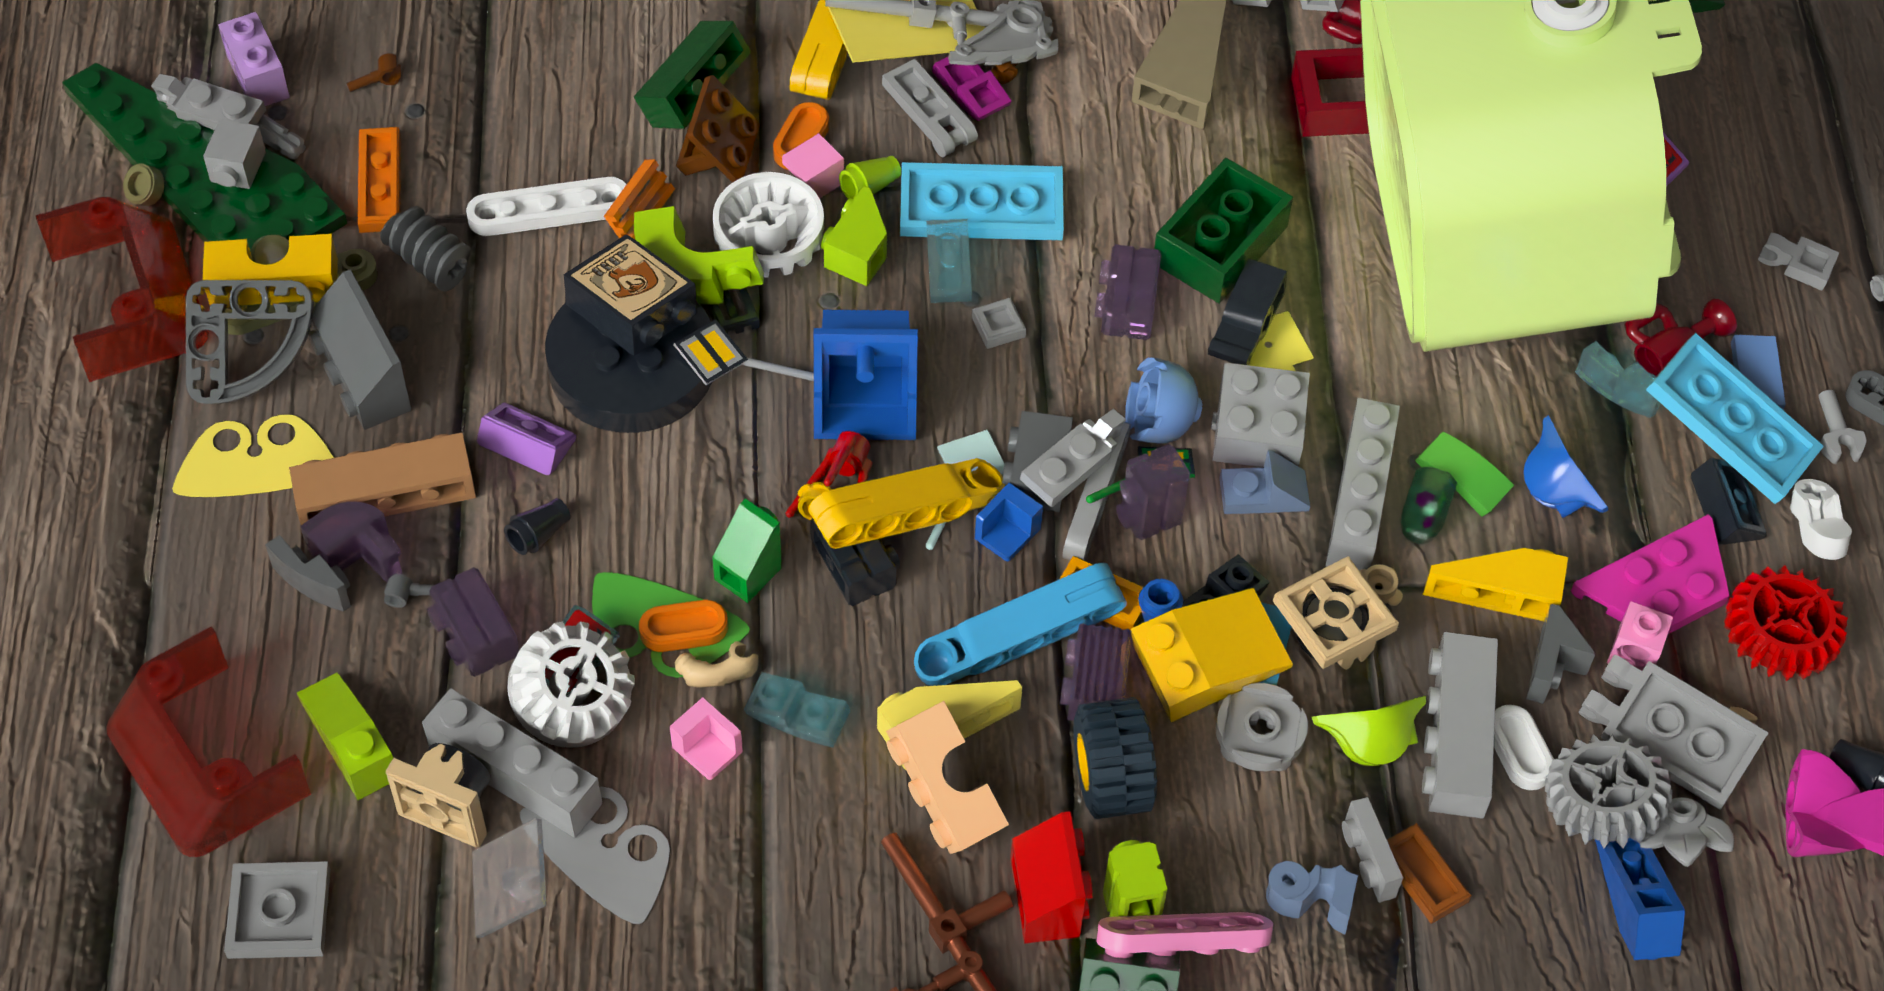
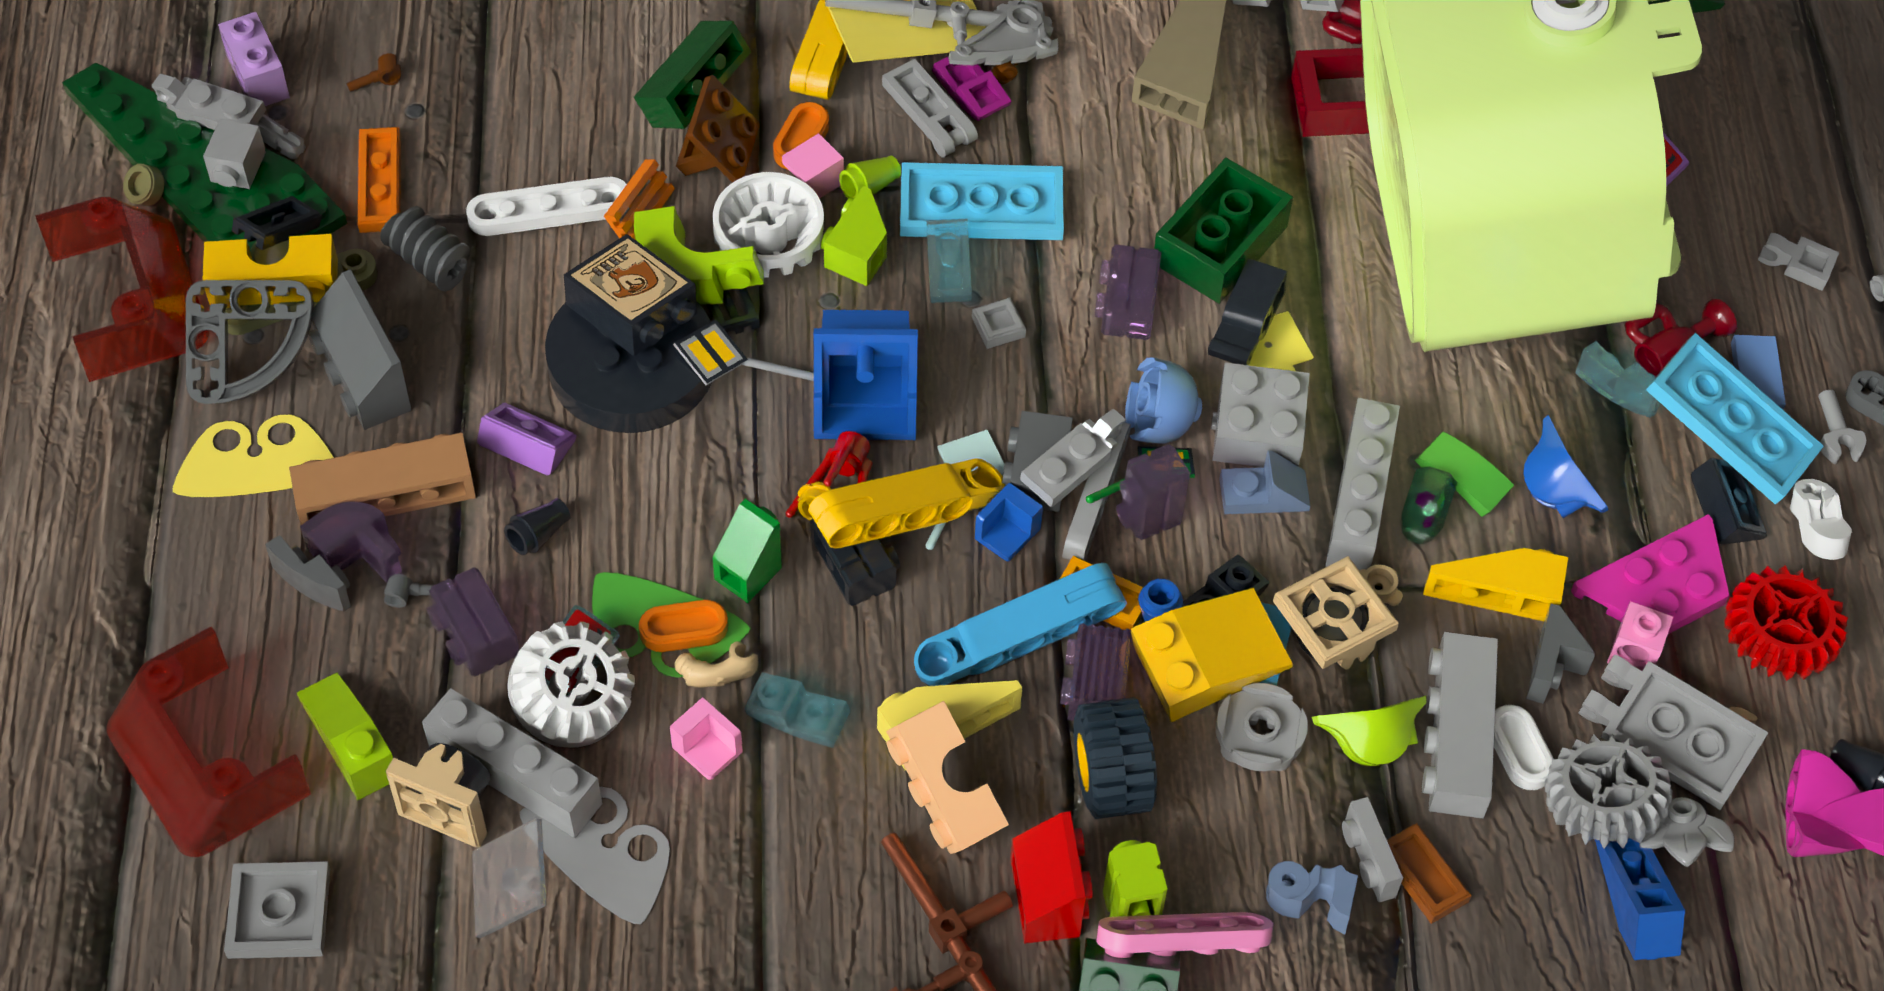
(277, 222): none -> black tile

